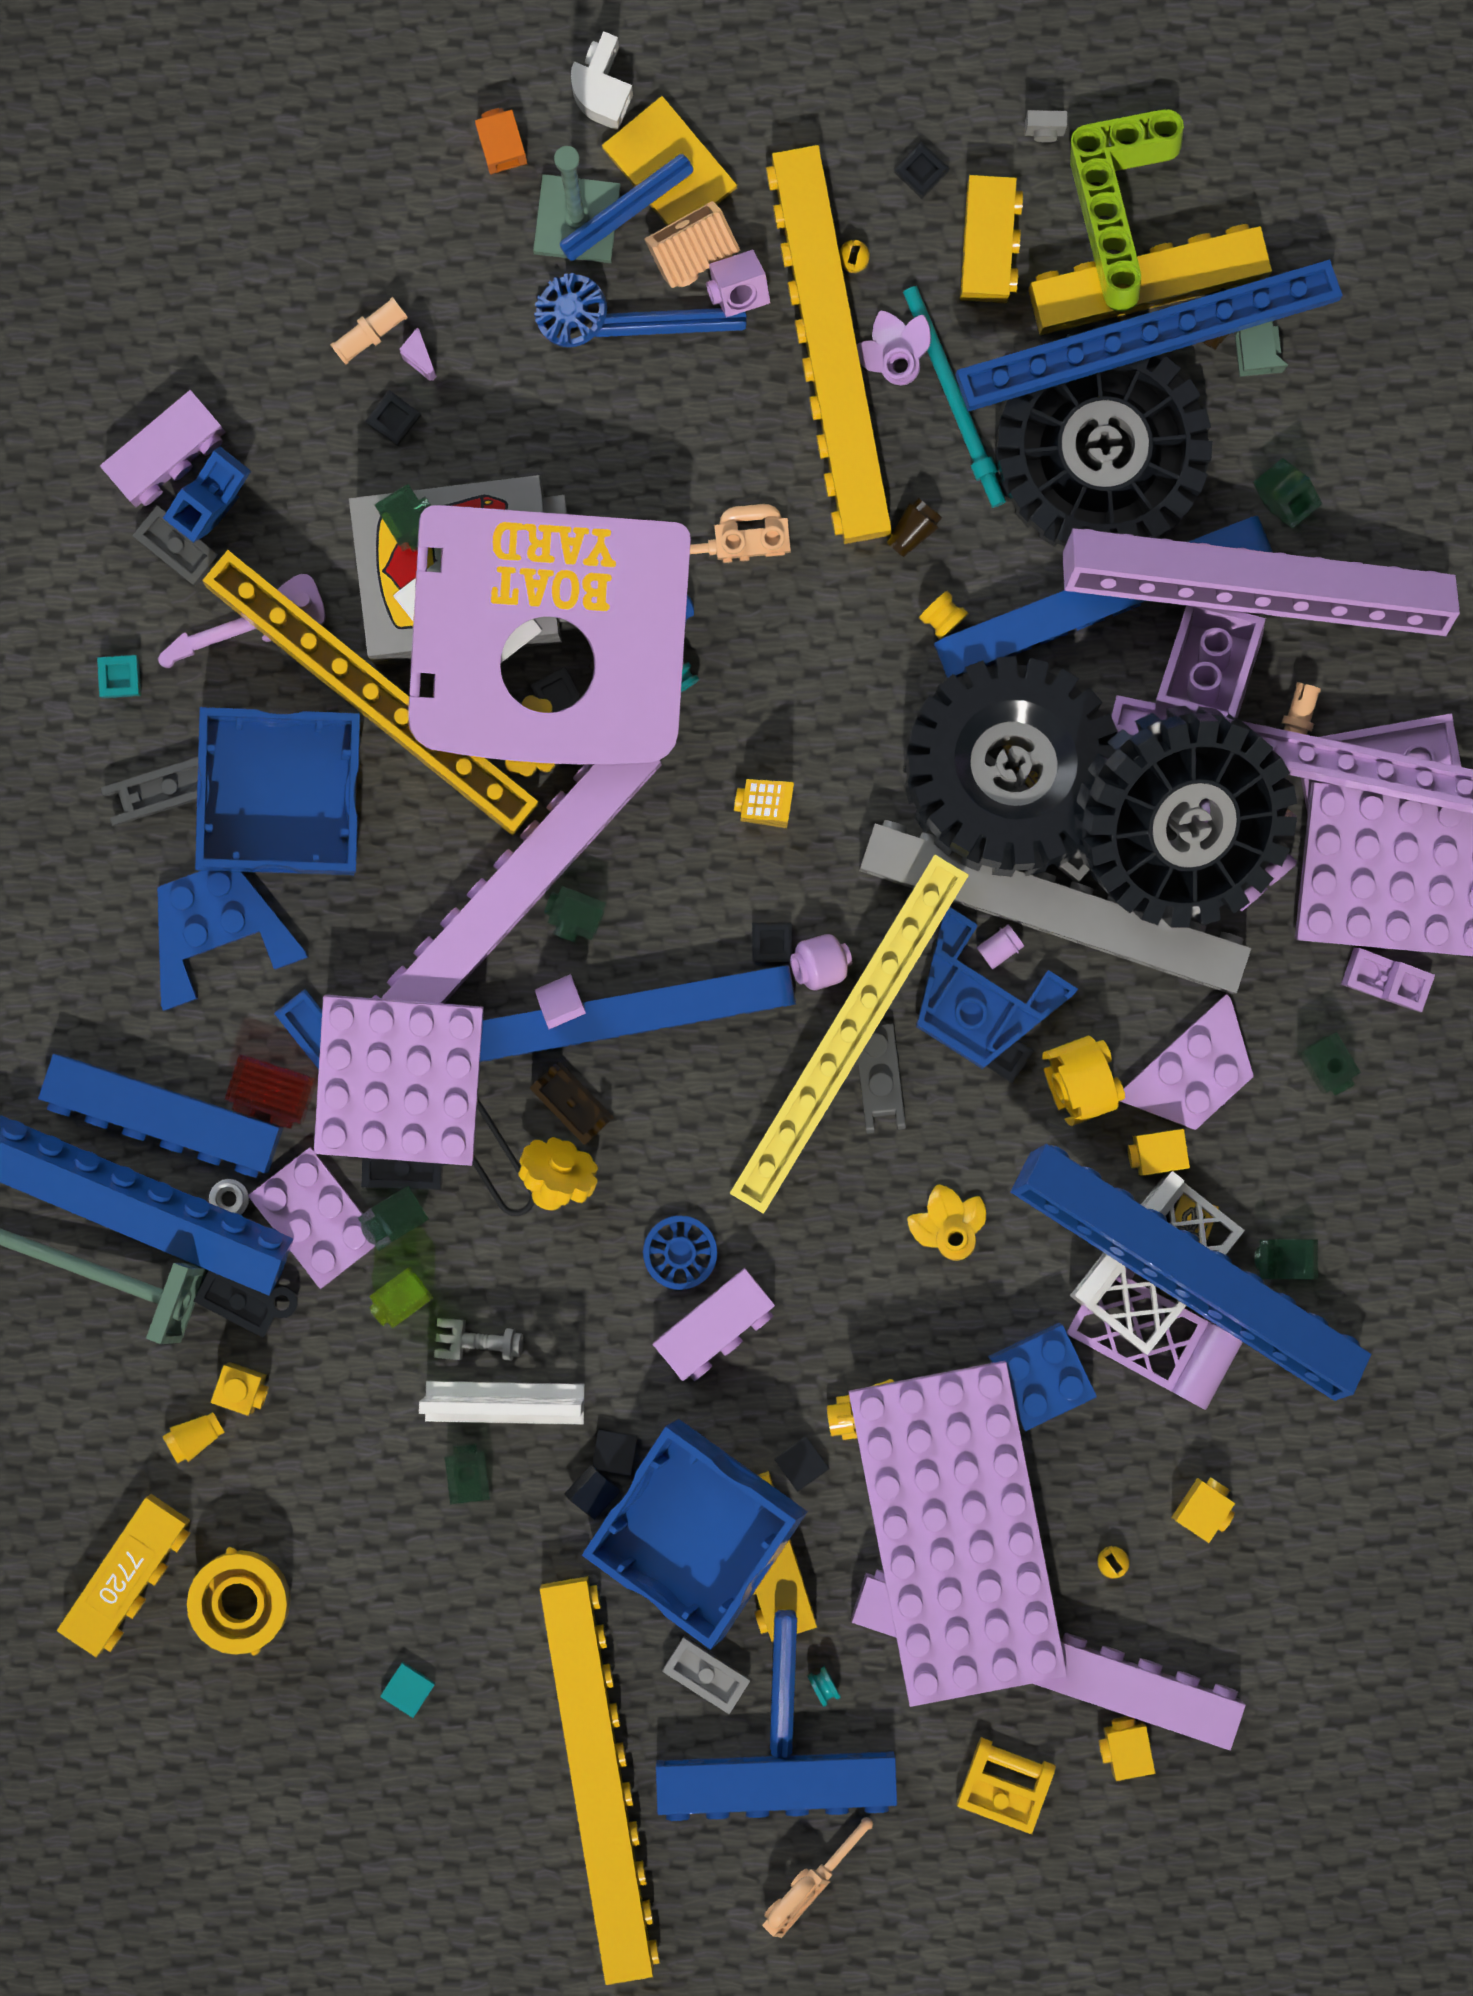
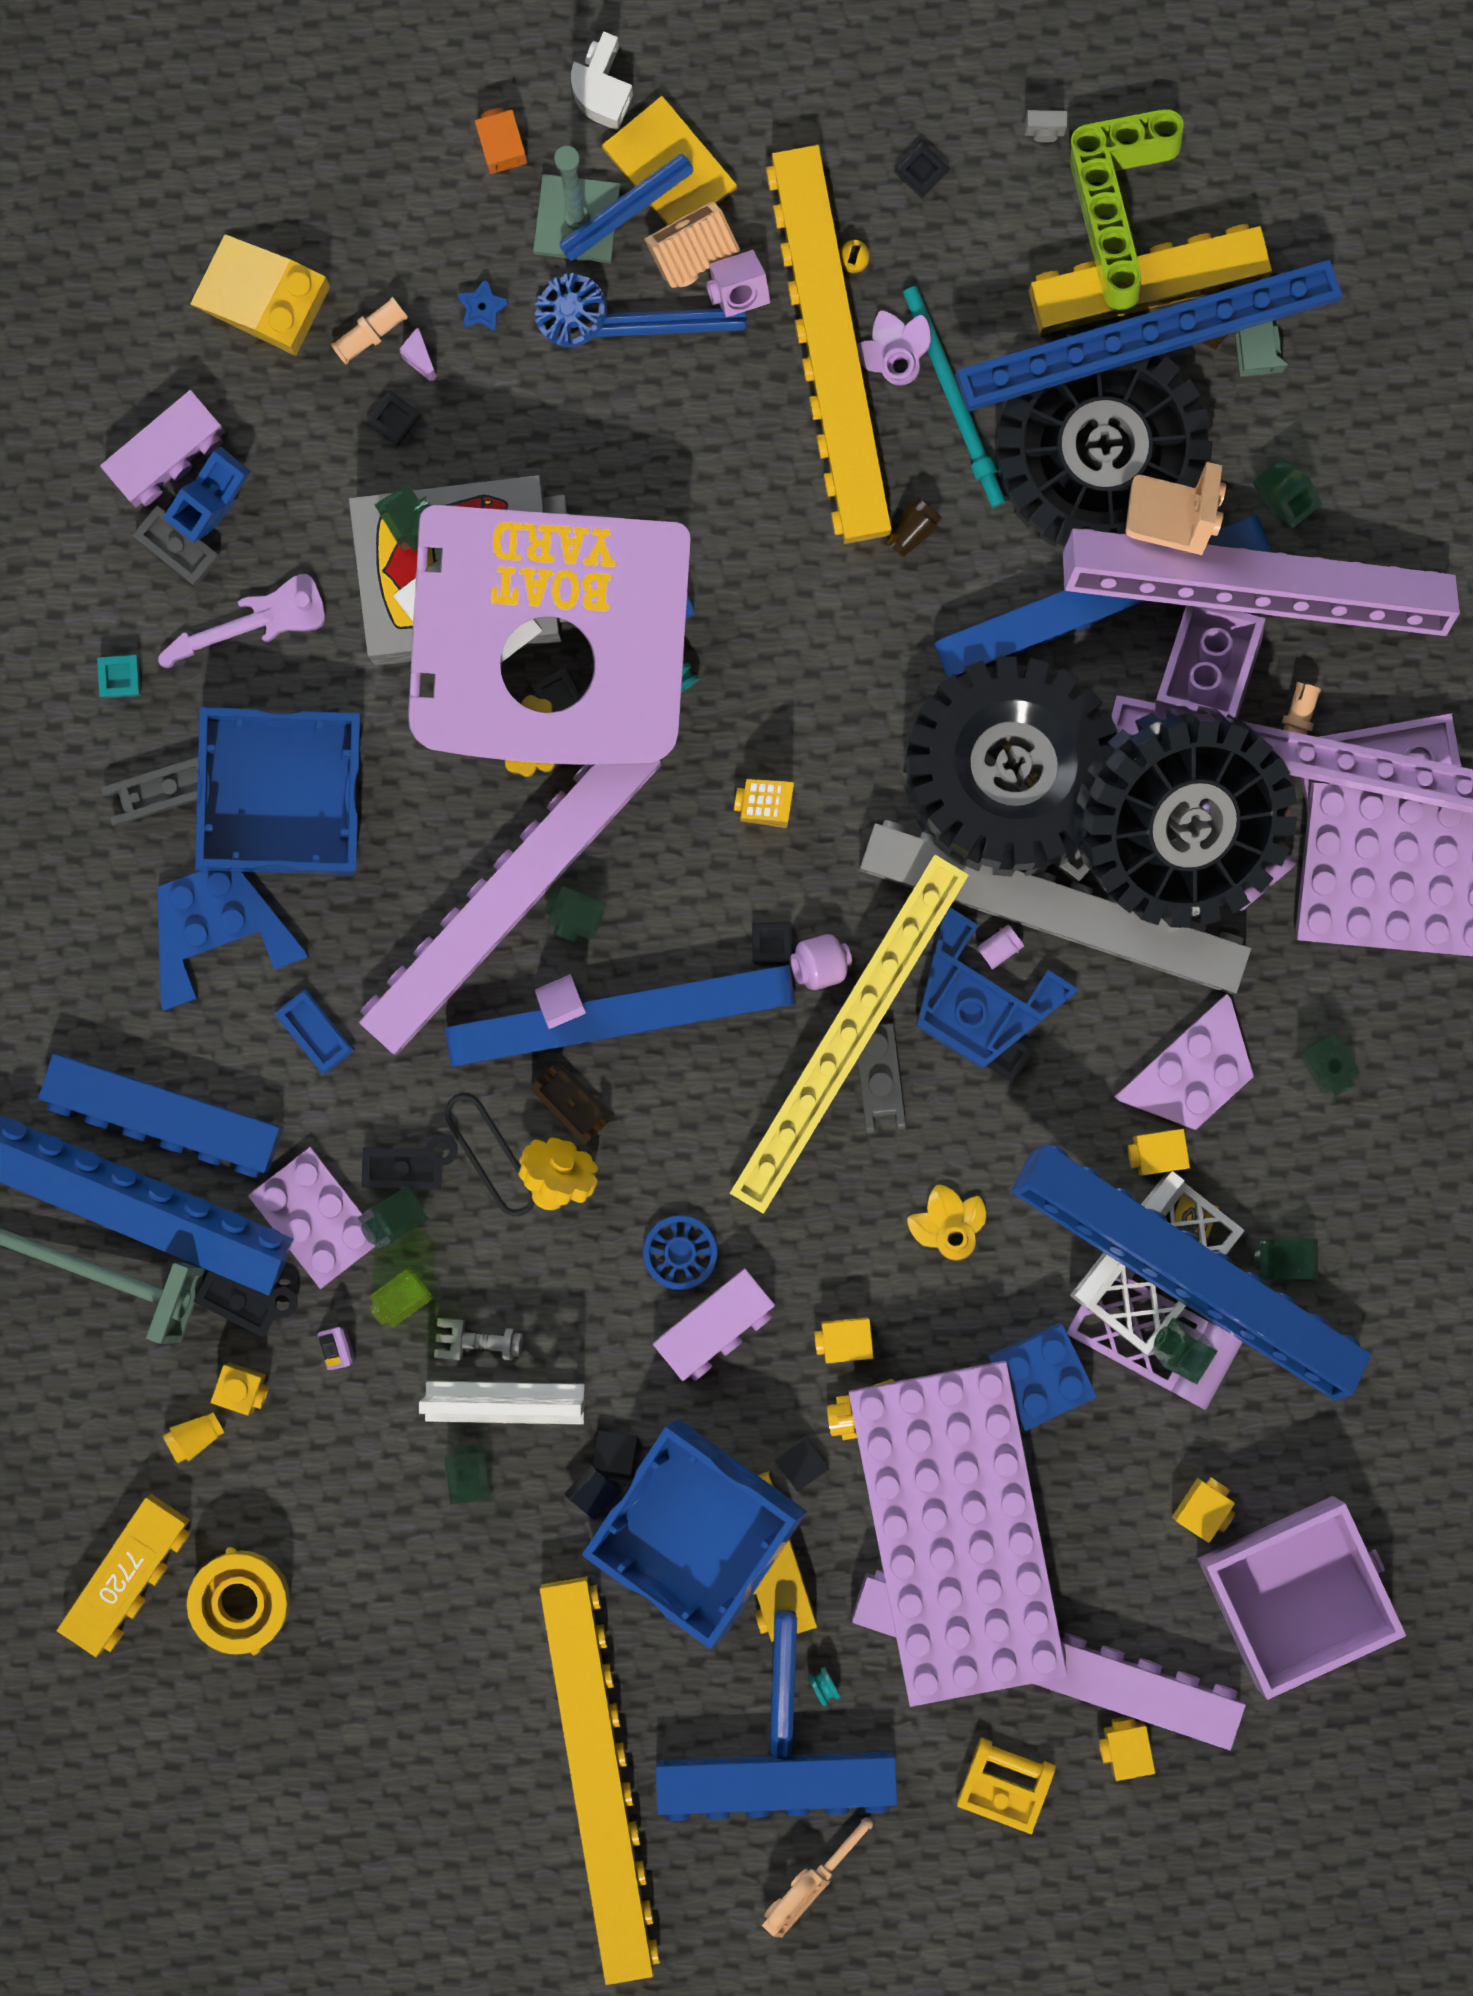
(234, 1186): white plate -> none
(261, 293): none -> yellow slope
(270, 1090): clear red brick -> none
(336, 1347): none -> slope
(362, 688): yellow brick -> none
(398, 1080): lavender plate -> none
(407, 1689): teal tile -> none
(488, 316): none -> blue plate
(706, 1675): light grey plate -> none
(742, 544): light nougat piece -> none
(844, 1340): none -> yellow brick
(943, 615): yellow wheel -> none
(990, 239): yellow brick -> none
(1082, 1079): yellow brick -> none
(1121, 1558): yellow hinge -> none
(1176, 513): none -> light nougat bracket
(1184, 1350): none -> clear green brick
(1302, 1596): none -> lavender container
(1388, 979): lavender slope -> none

